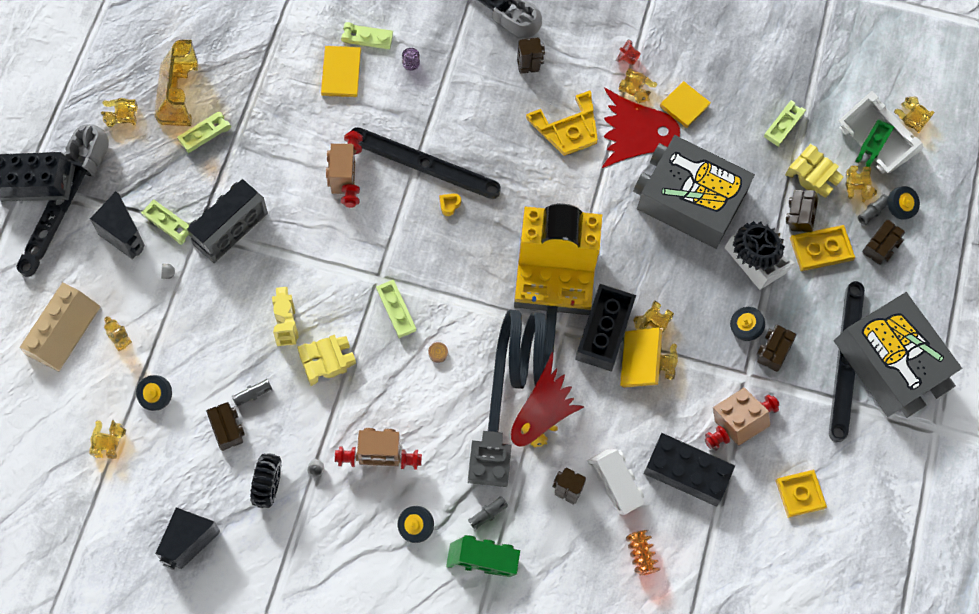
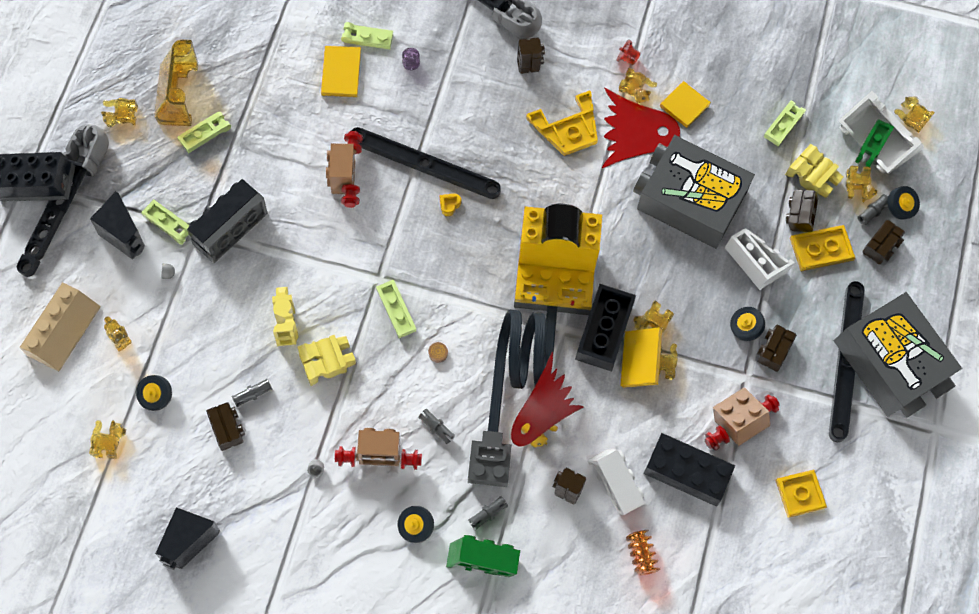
(265, 480): black gear -> none
(436, 426): none -> dark grey pin
(769, 250): black gear -> none

